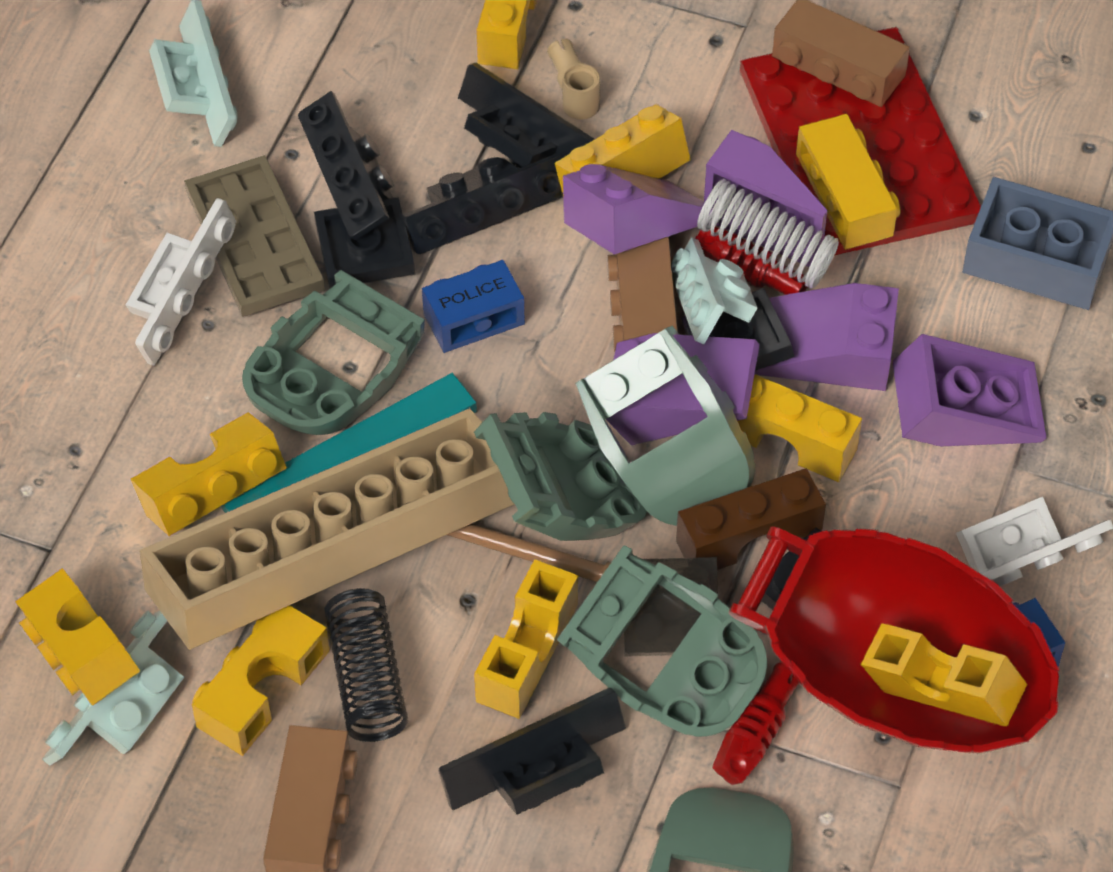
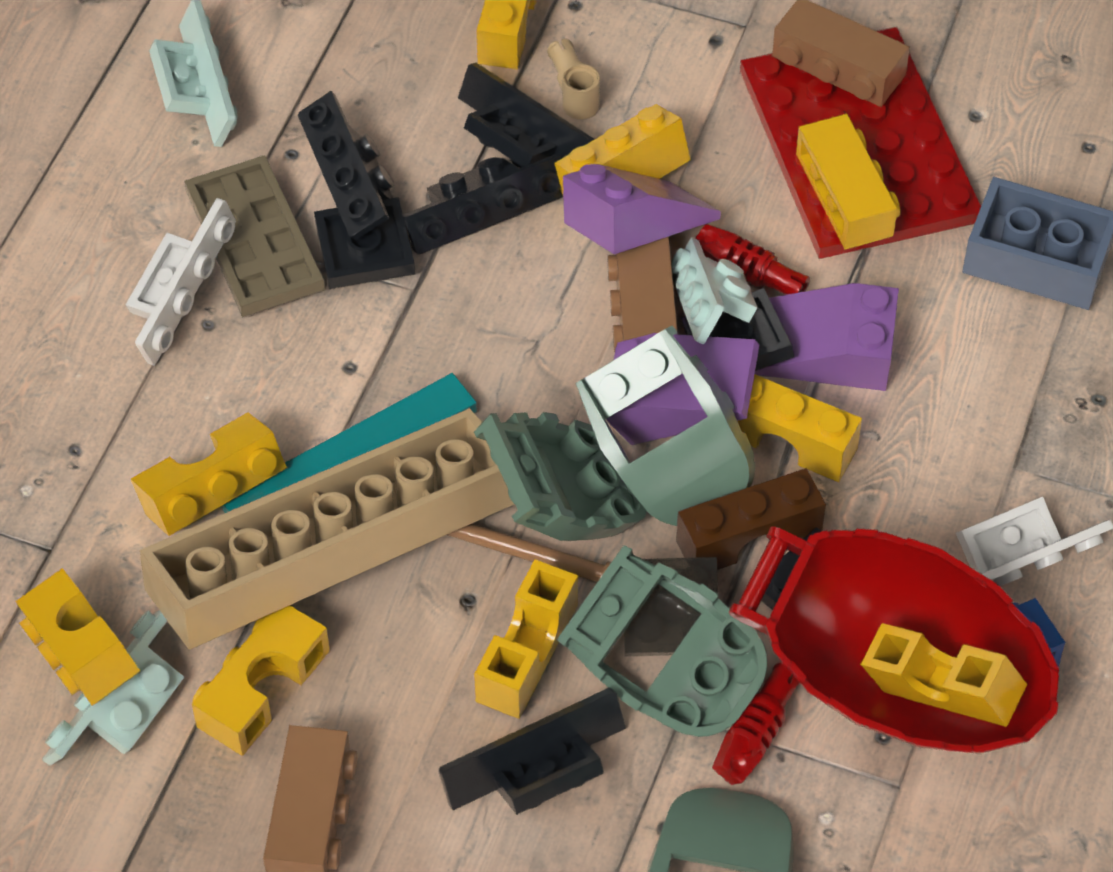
(307, 395): sand green slope -> none
(361, 623): black piece -> none
(473, 305): blue brick -> none
(708, 221): white piece -> none
(762, 172): medium lavender slope -> none
(966, 395): medium lavender slope -> none

